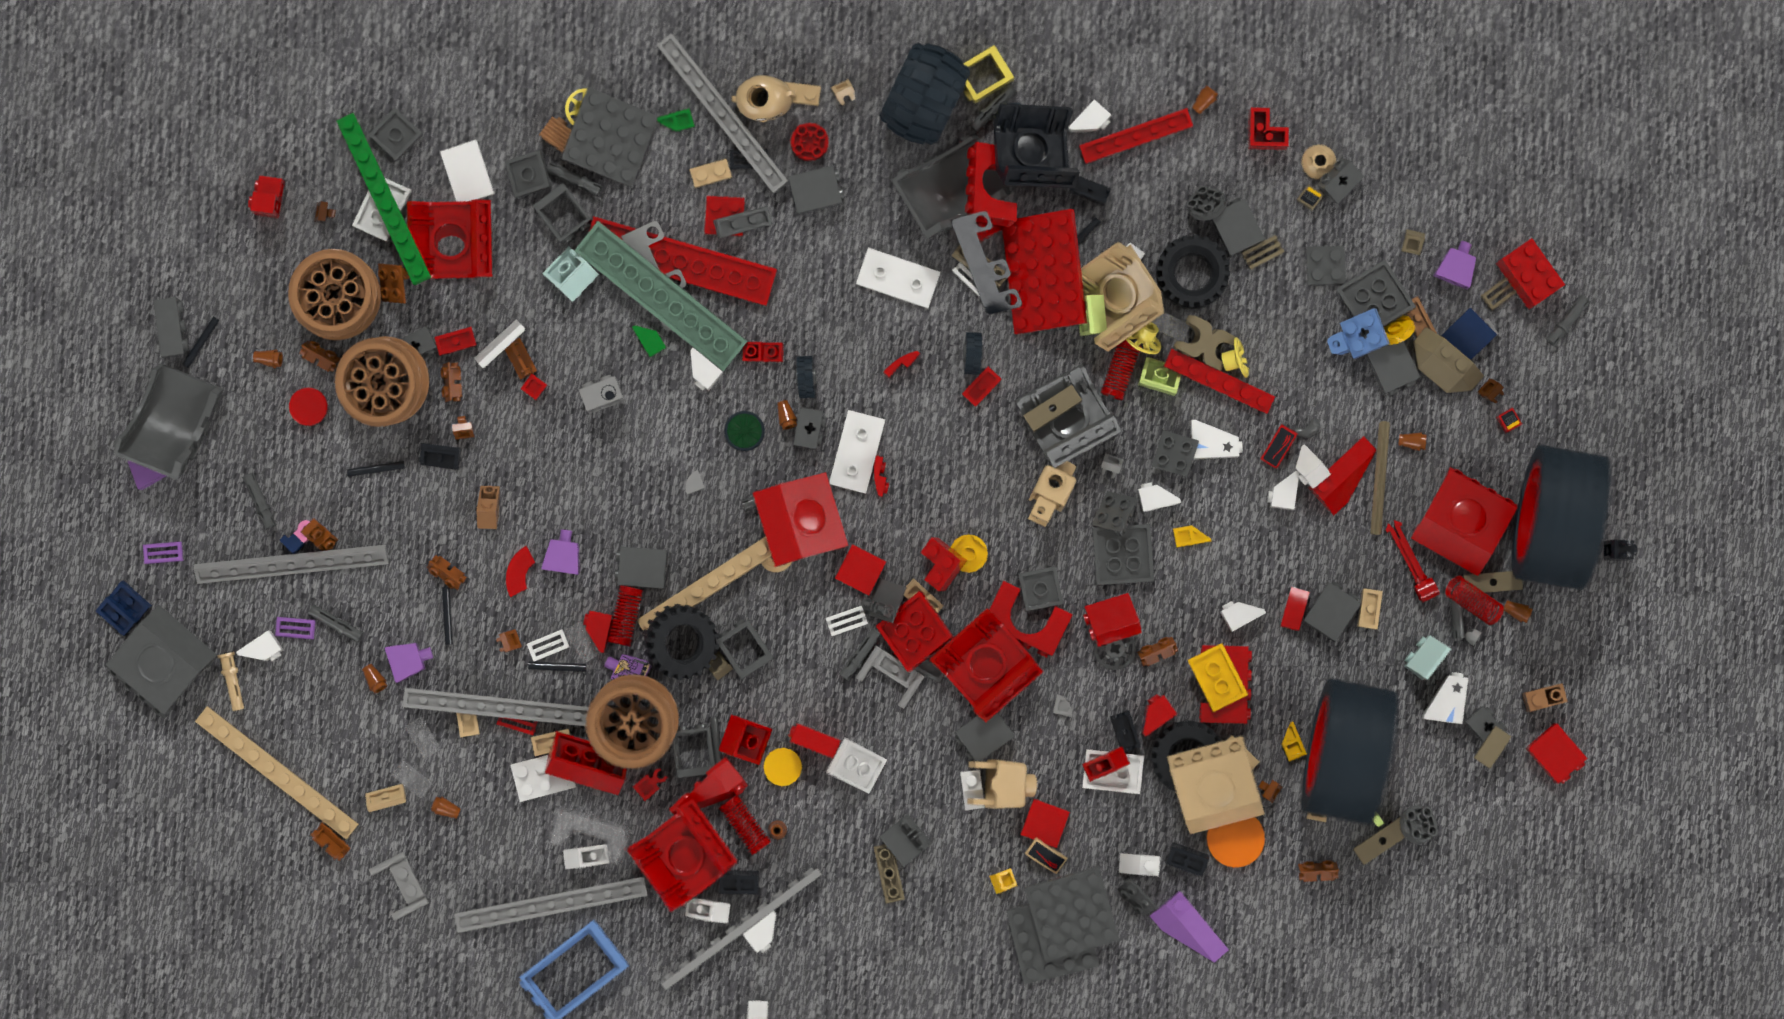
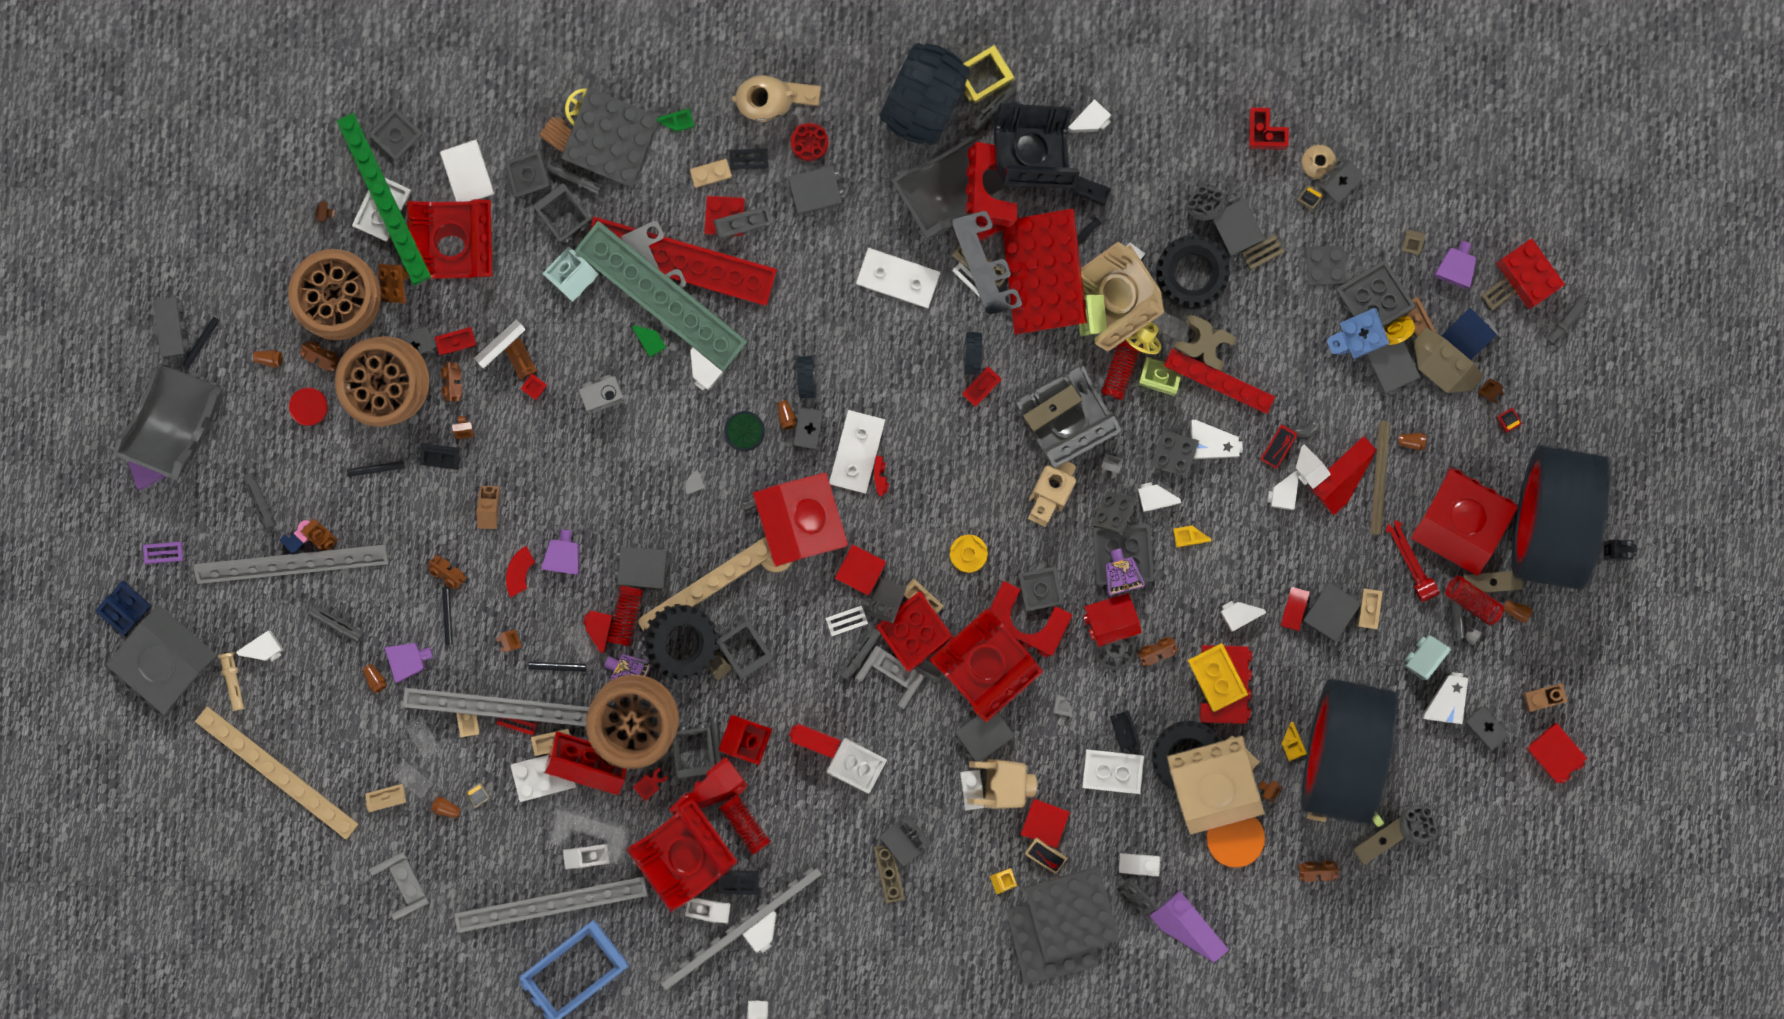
(268, 197): red brick -> none
(279, 626): medium lavender tile -> none
(337, 847): dark orange hinge -> none
(478, 795): none -> slope
(563, 639): white tile -> none
(722, 113): light grey plate -> none
(763, 352): red slope -> none
(781, 825): dark orange cone -> none
(782, 766): yellow tile -> none
(843, 89): tan tile -> none
(905, 360): red slope -> none
(946, 561): red brick -> none
(1106, 764): red slope -> none
(1122, 574): none -> torso
(1136, 136): red plate -> none
(1156, 713): red slope -> none
(1187, 859): black hinge -> none
(1204, 99): dark orange cone -> none
(1233, 359): light yellow wheel -> none
(1492, 747): dark tan tile -> none

